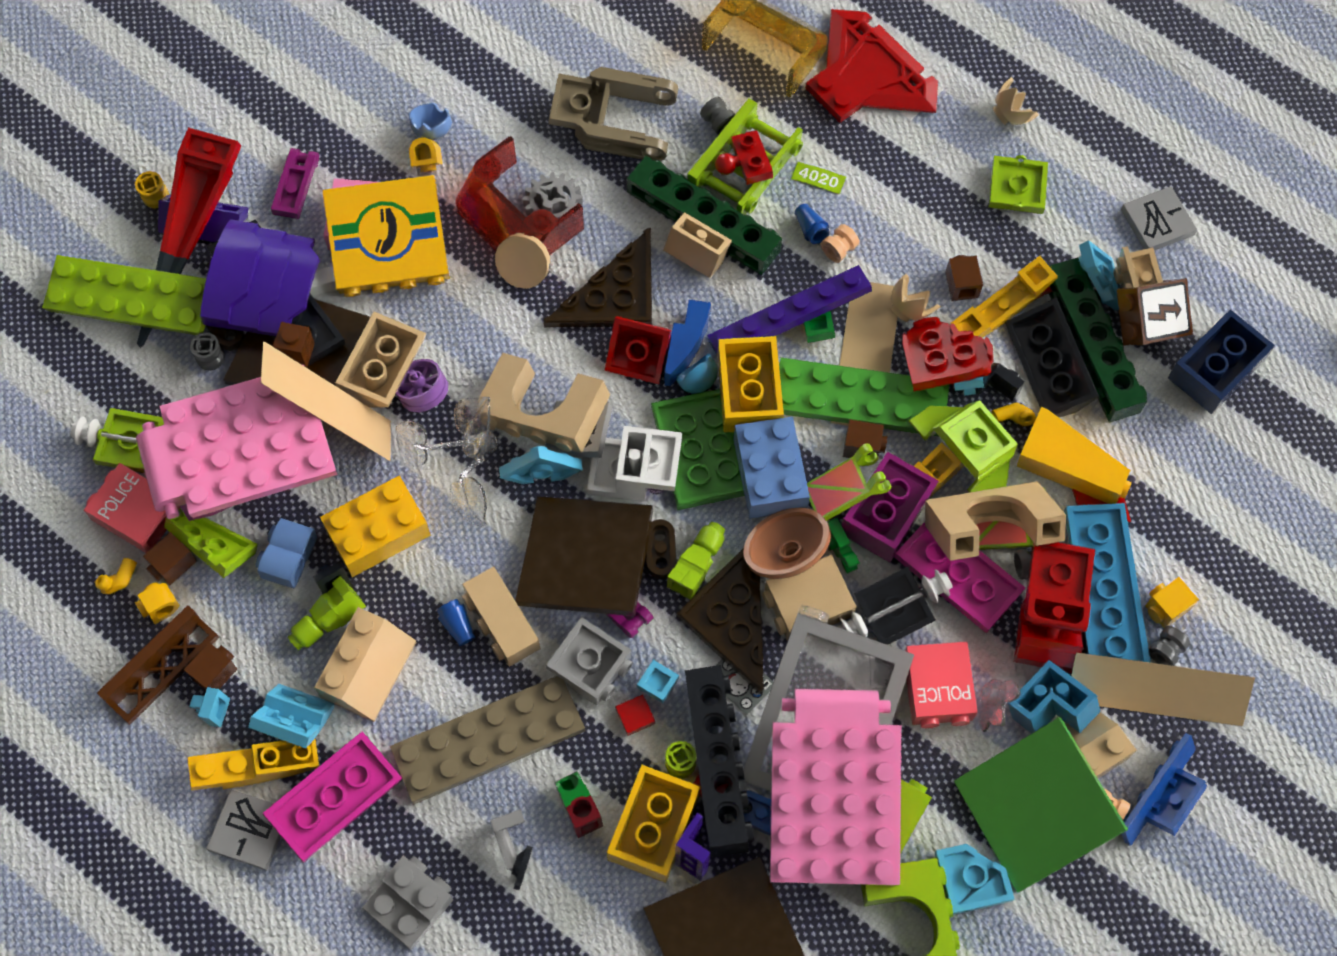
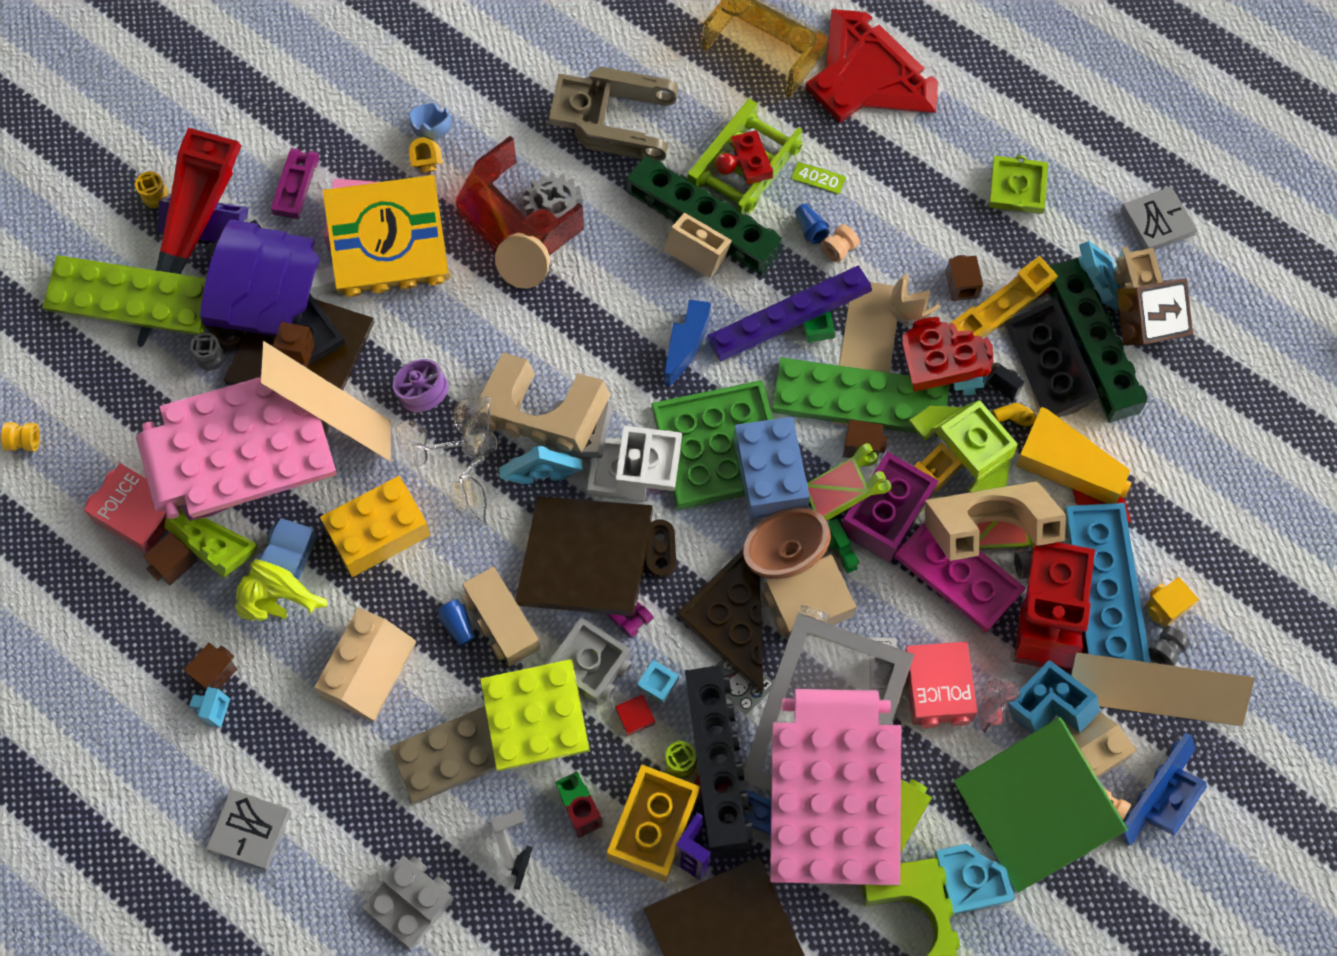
(22, 436): none -> yellow wheel
(116, 439): lime plate -> none
(117, 581): yellow arm -> none
(148, 659): reddish brown fence -> none
(157, 602): yellow plate -> none
(251, 766): yellow slope -> none
(264, 585): none -> neon yellow hair
(291, 715): medium azure slope -> none
(328, 613): lime piece -> none
(329, 574): black tile -> none
(332, 796): dark pink plate -> none
(380, 361): tan slope -> none
(534, 715): none -> neon yellow plate
(615, 290): dark brown tile -> none
(638, 350): red slope -> none
(696, 561): lime piece -> none
(699, 376): dark azure hair -> none
(717, 113): dark grey wheel -> none
(749, 380): yellow brick -> none
(896, 605): black plate -> none
(1009, 106): tan piece -> none
(1220, 361): dark blue brick -> none

